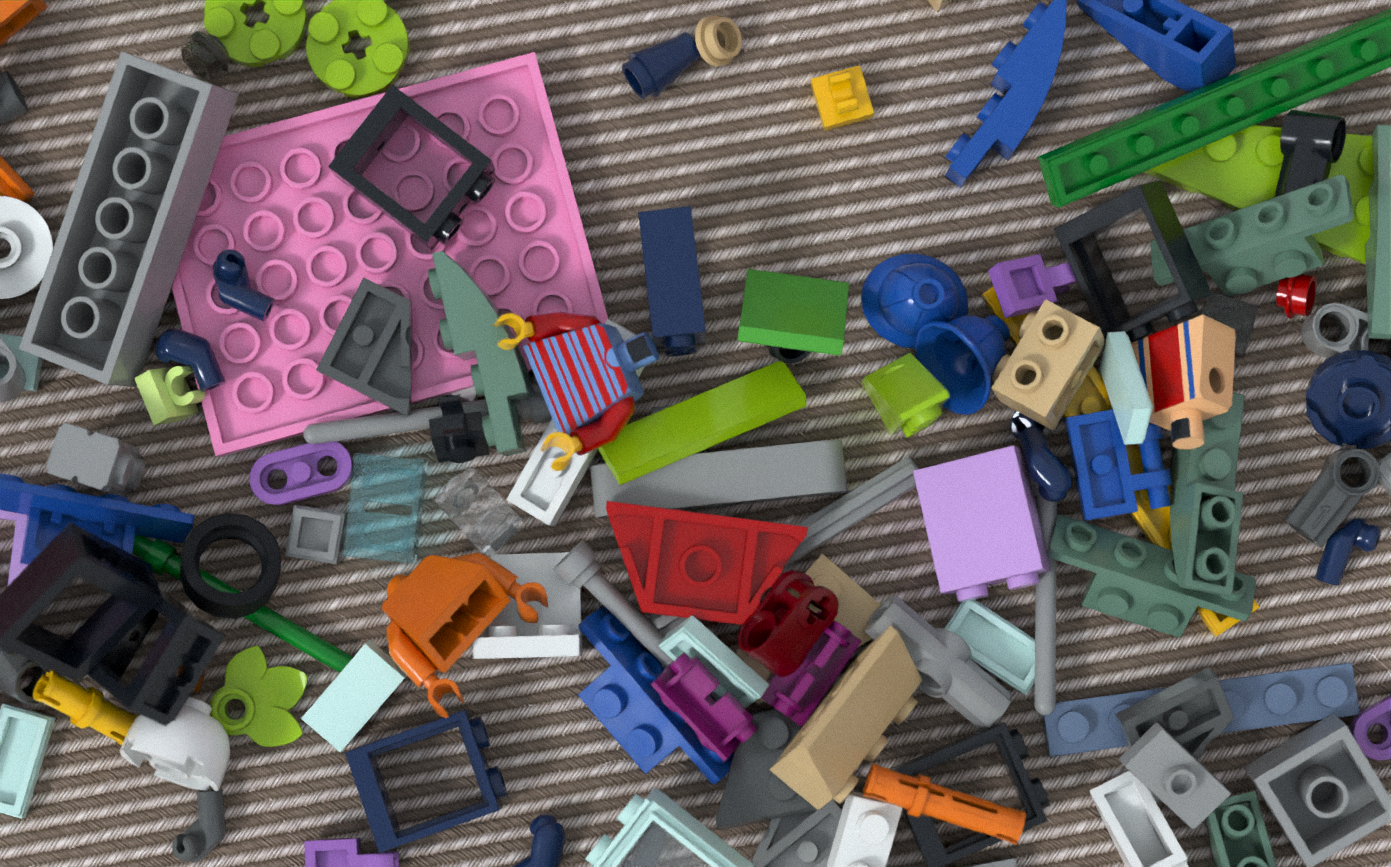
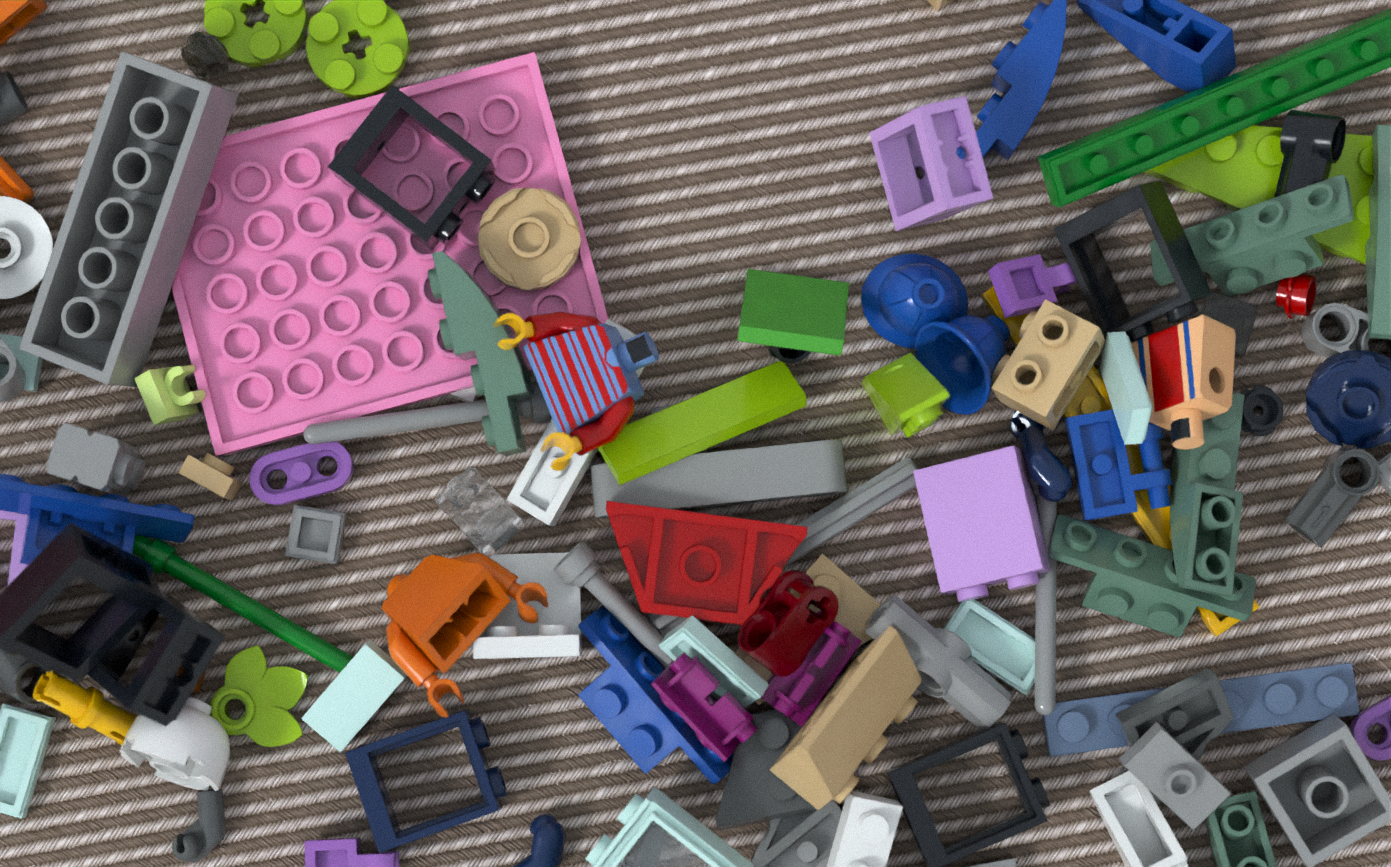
(191, 351): dark blue arm -> none
(211, 474): none -> tan plate
(235, 288): dark blue arm -> none
(236, 528): black tyre -> none
(374, 347): dark grey wing -> none
(387, 482): clear light blue piece -> none
(457, 435): black plate -> none
(529, 239): none -> tan tile
(659, 65): dark blue cone -> none
(672, 280): dark blue window -> none
(717, 40): tan plate -> none
(842, 98): yellow tile -> none
(929, 141): none -> lavender window
(955, 807): orange pin -> none
(1271, 410): none -> black plate
(1340, 546): dark blue arm -> none

